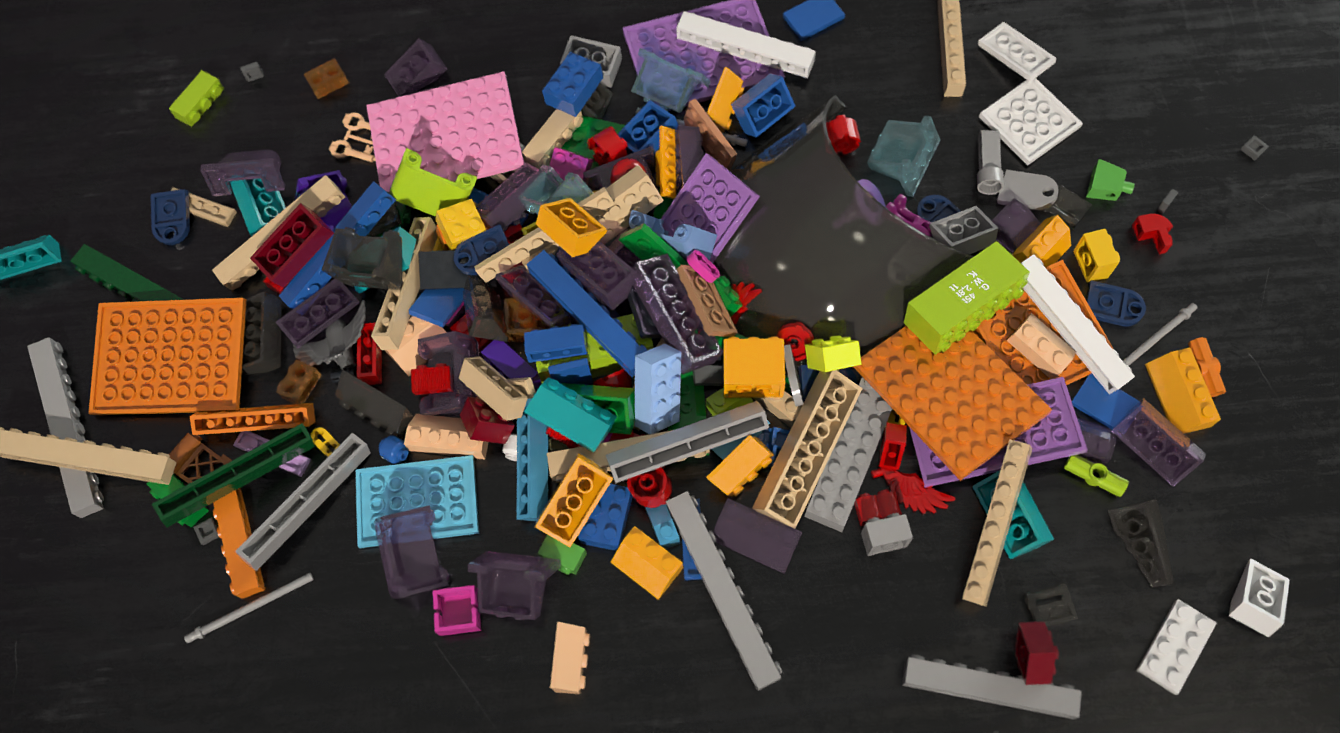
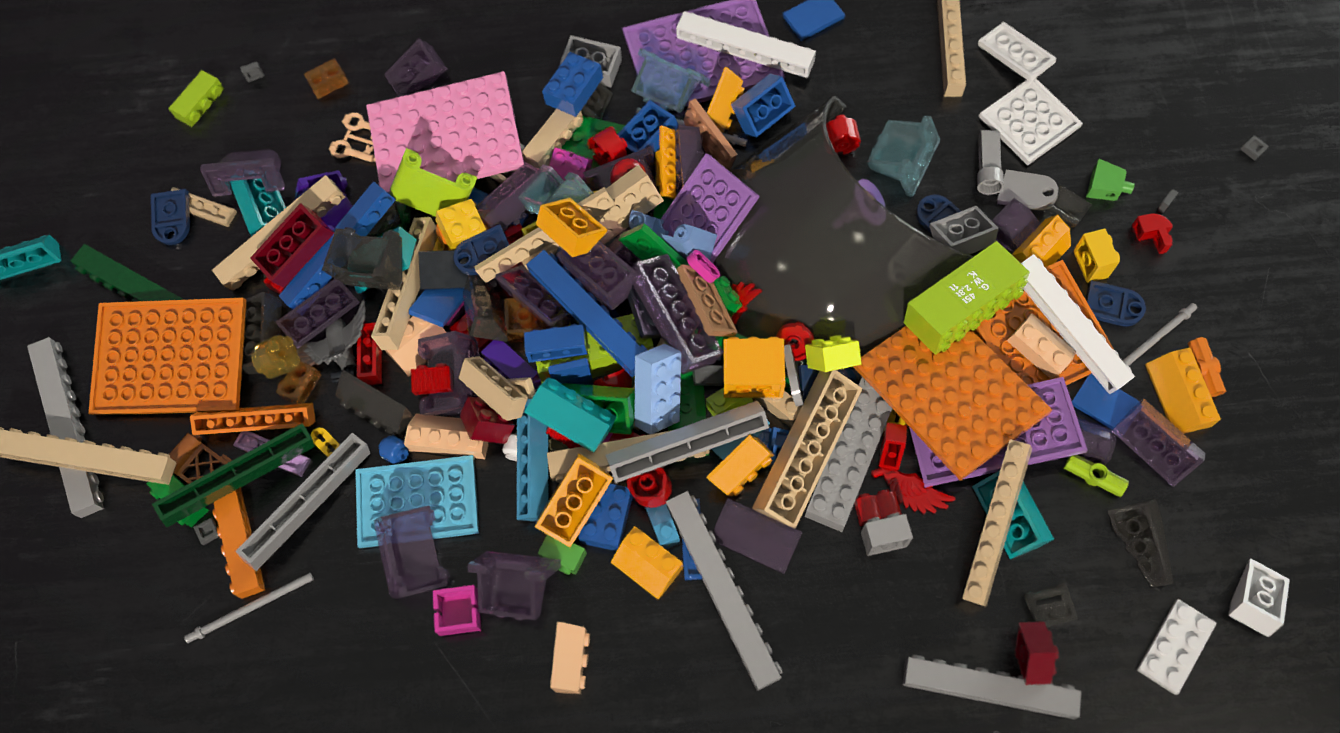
(275, 356): none -> clear yellow brick
(899, 208): magenta piece -> none

